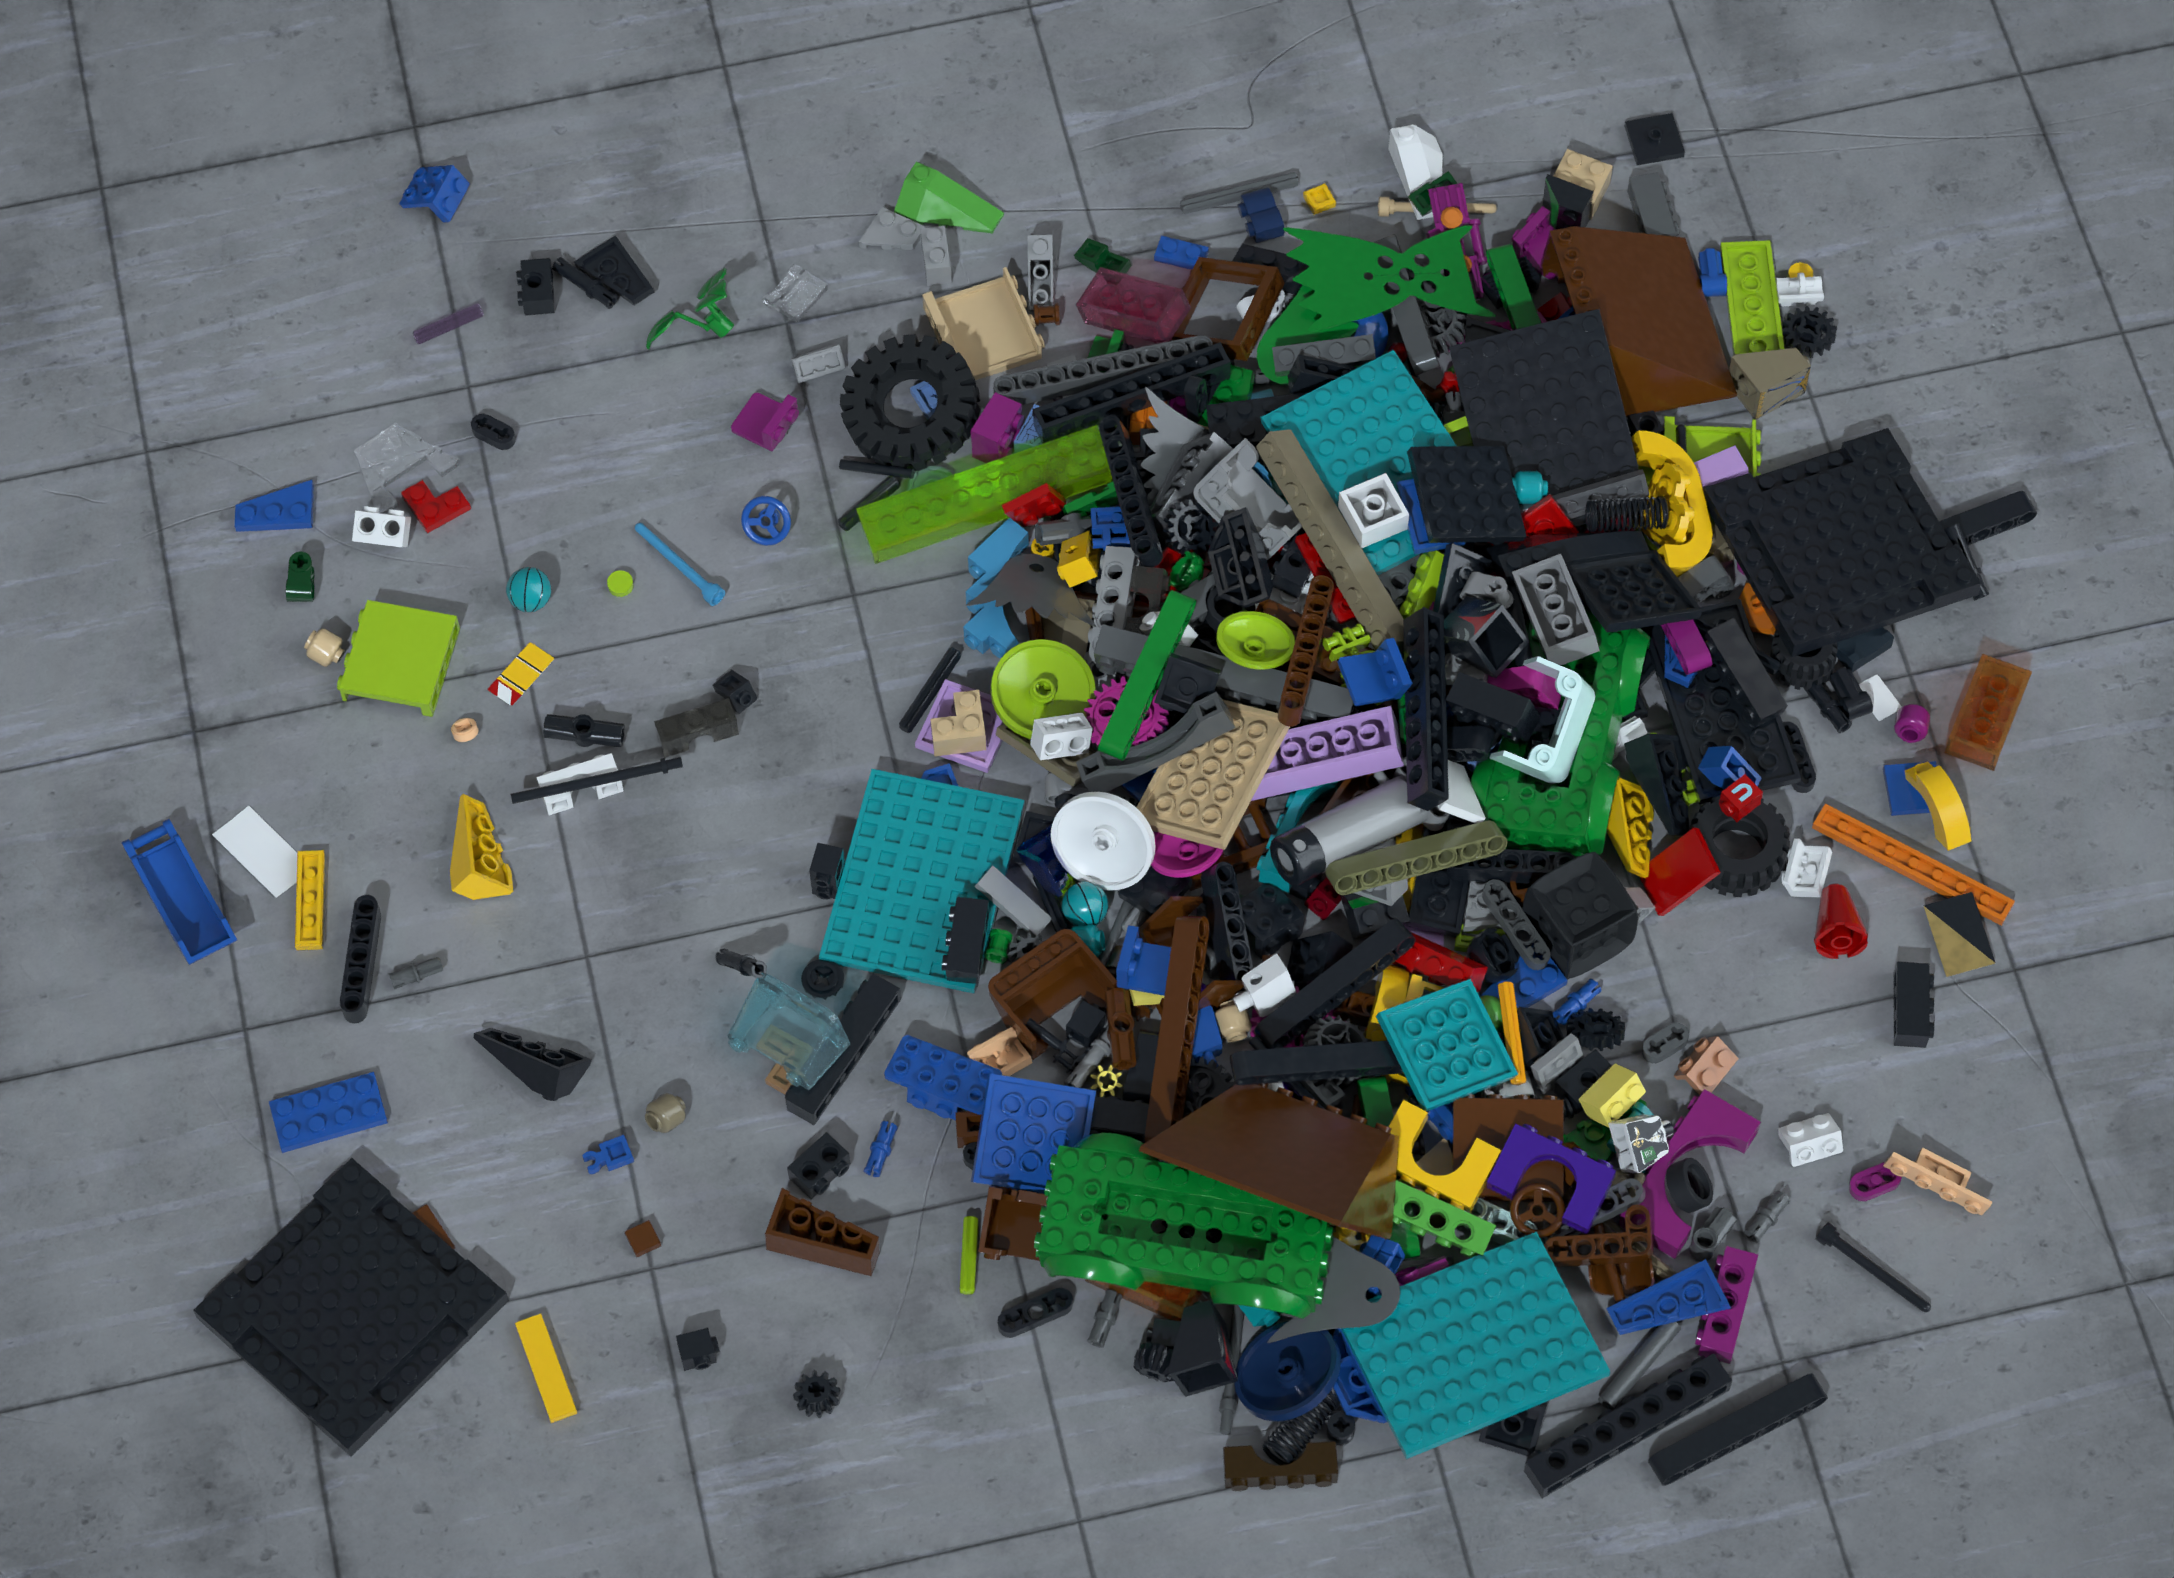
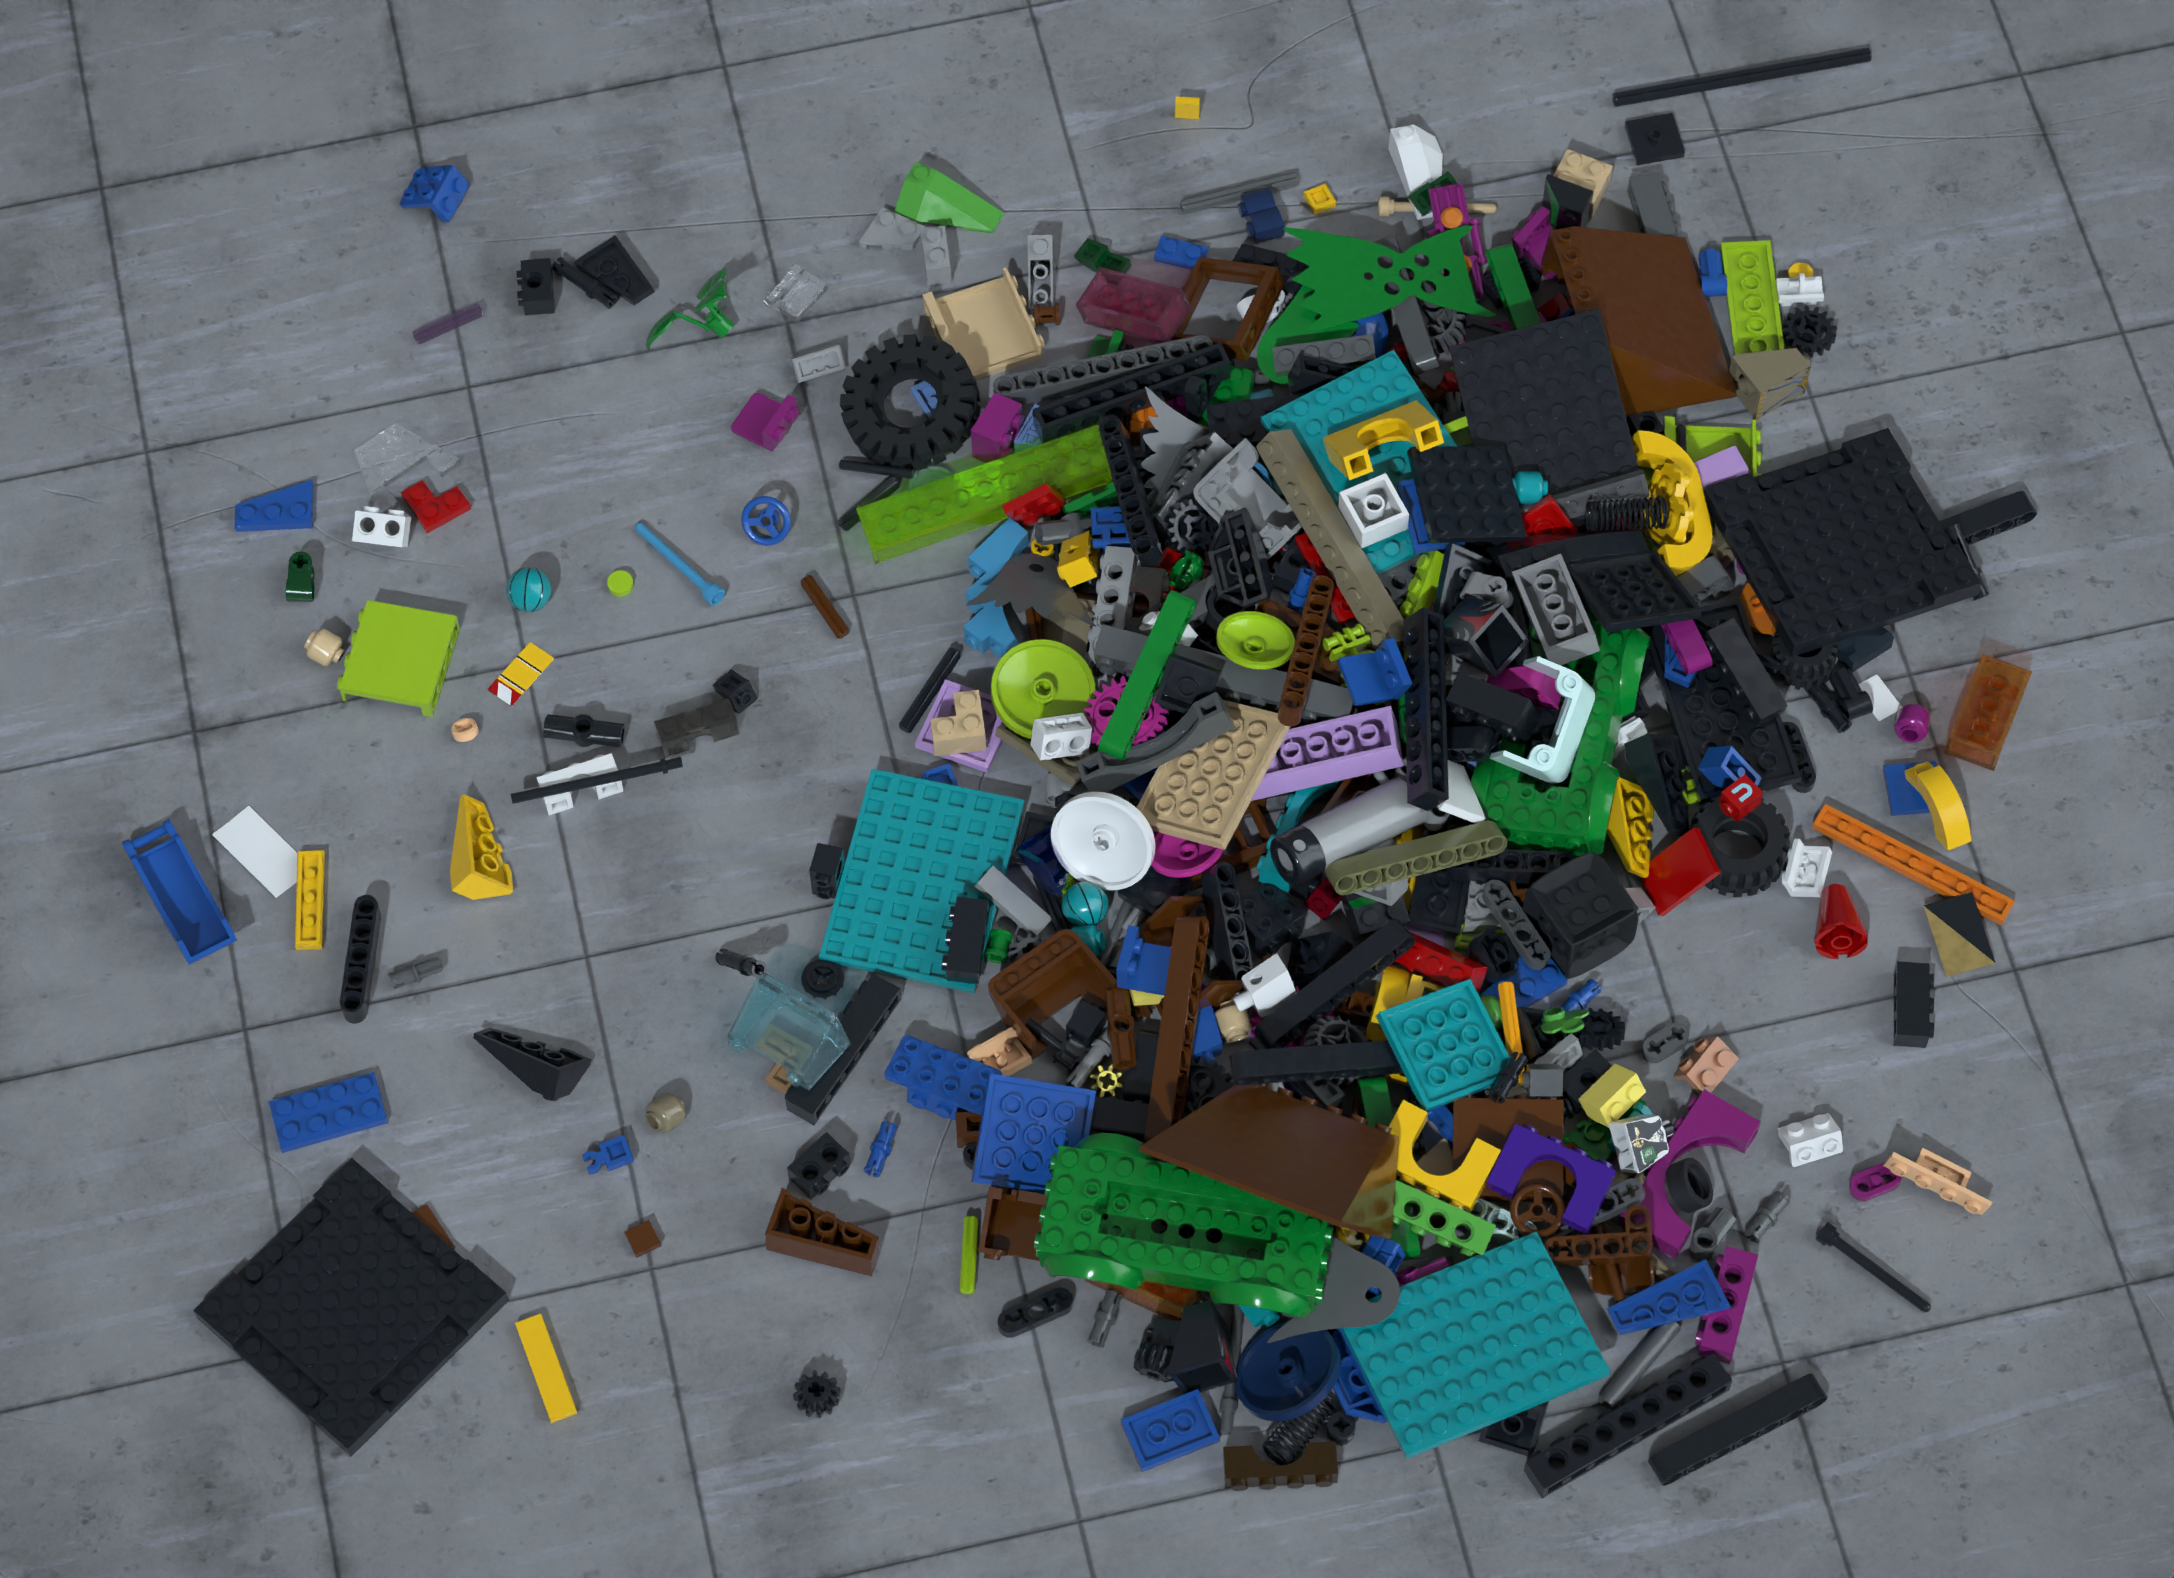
(492, 434): black beam -> none
(697, 1349): black brick -> none
(824, 606): none -> reddish brown axle
(1170, 1430): none -> blue plate
(1187, 107): none -> yellow tile
(1300, 590): none -> blue pin
(1408, 423): none -> yellow arch
(1508, 1077): none -> black pin
(1543, 1080): none -> dark grey brick
(1557, 1019): none -> bright green plate
(1741, 77): none -> black axle

